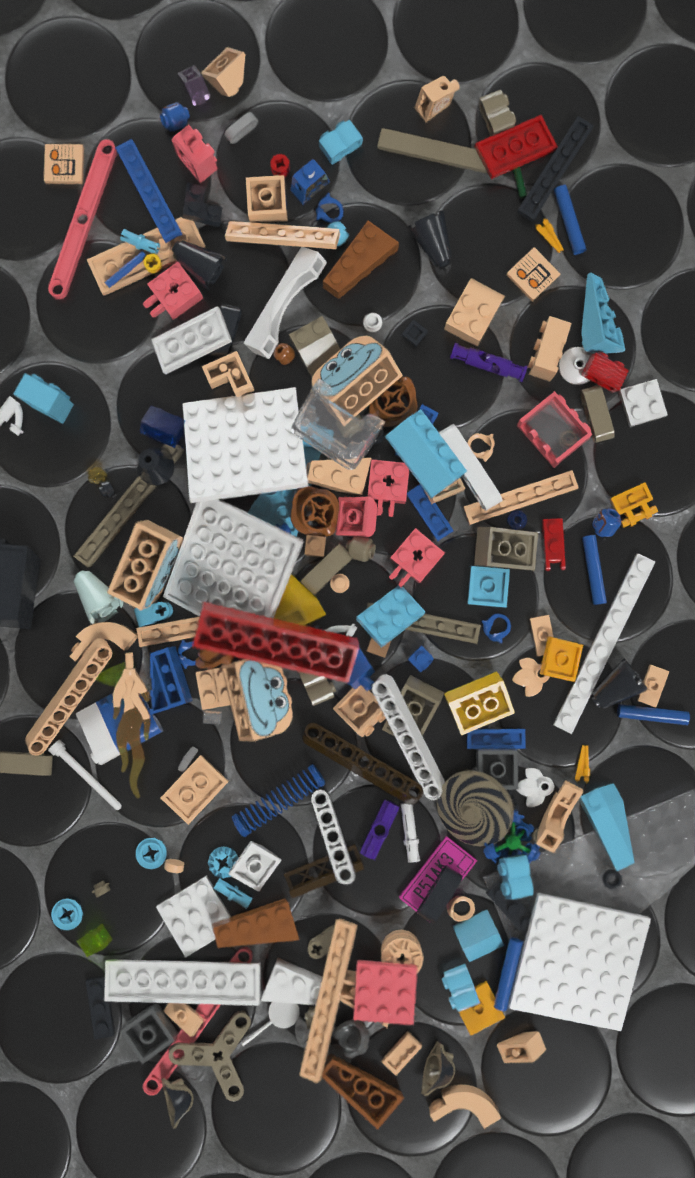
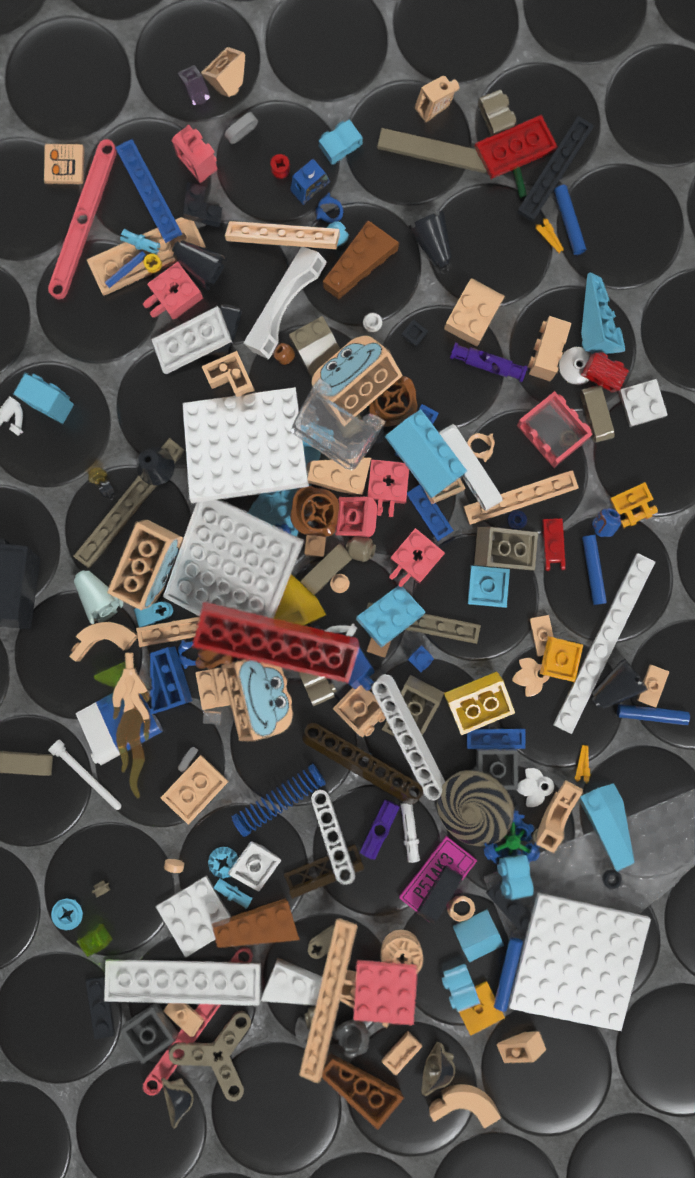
(69, 687): light nougat beam -> none
(147, 861): medium azure gear -> none
(162, 426): clear blue brick -> none
(174, 116): blue head -> none
(266, 199): light nougat brick -> none
(281, 1015): white piece -> none
(488, 624): blue piece -> none
(533, 274): light nougat tile -> none

